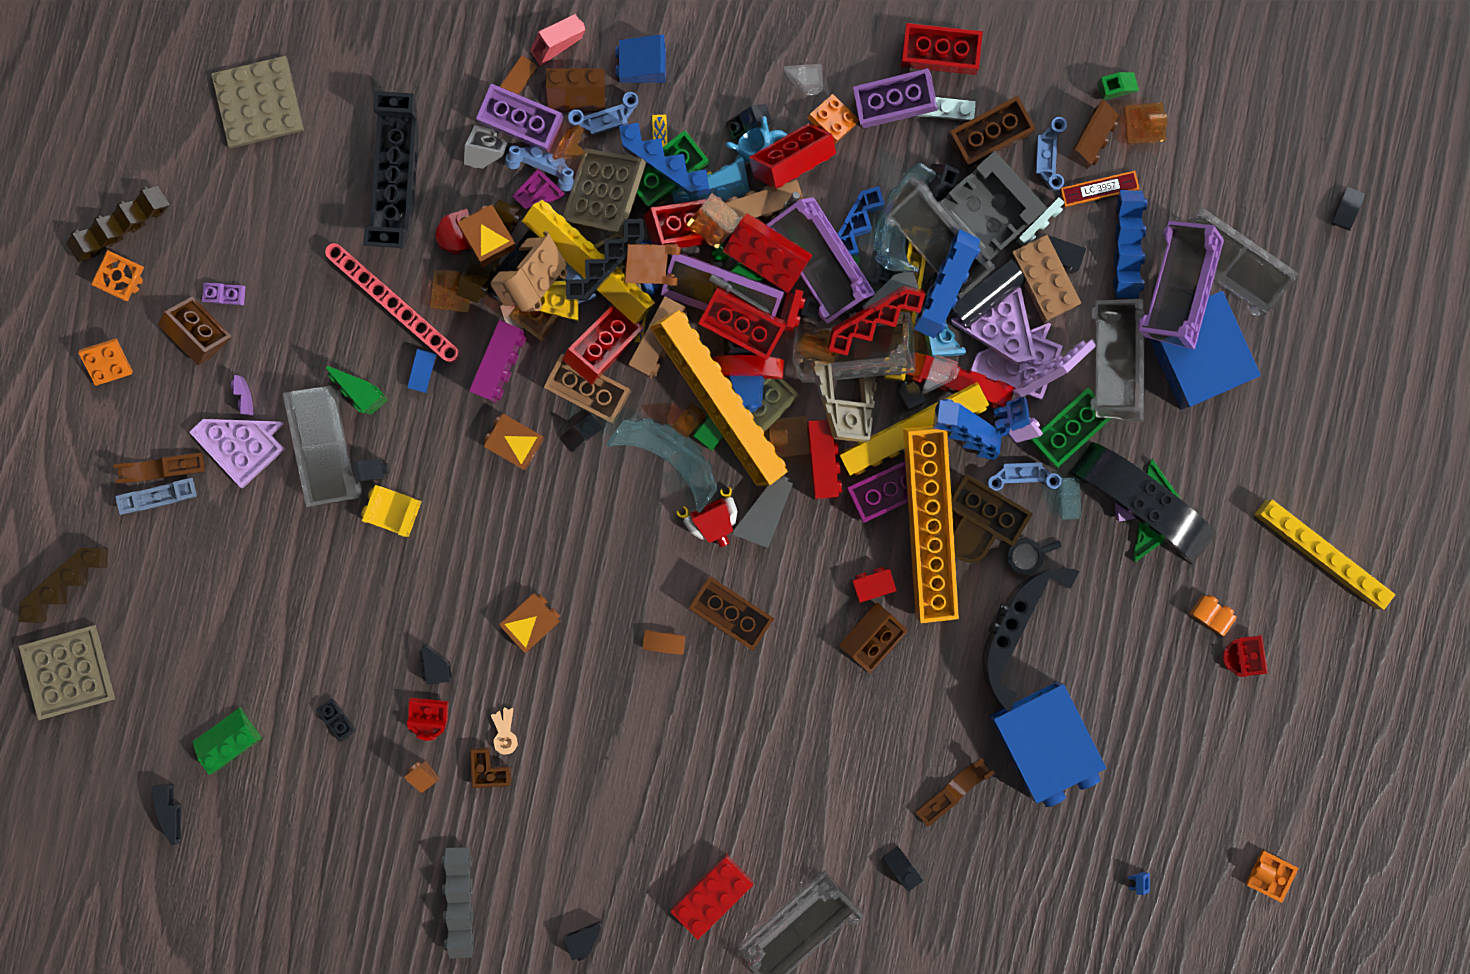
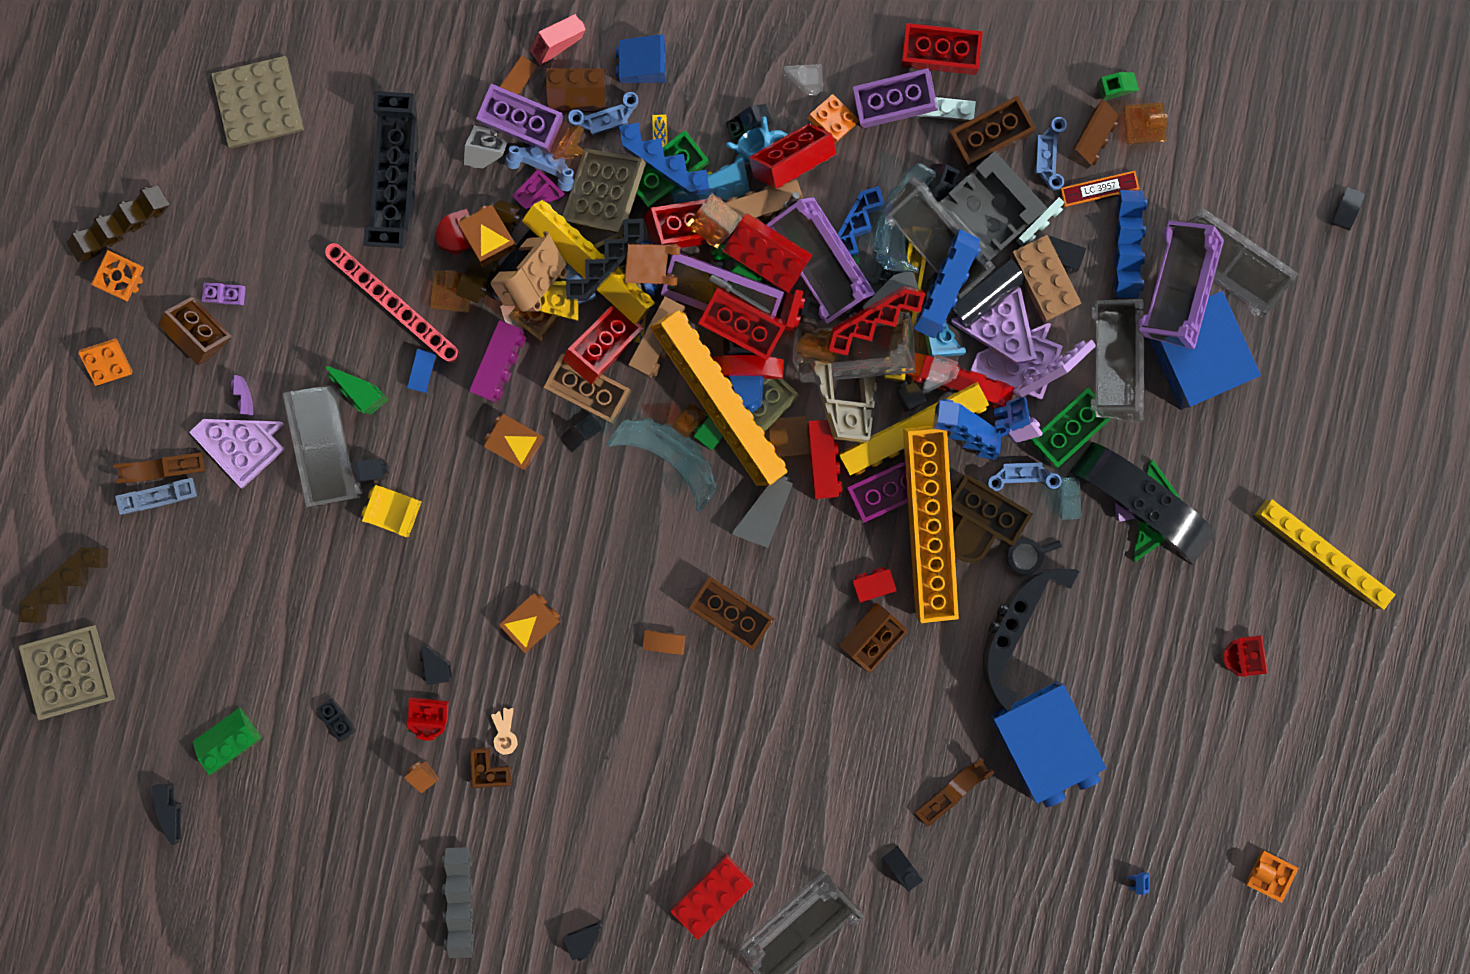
(714, 520): red torso -> none
(1212, 615): orange brick -> none

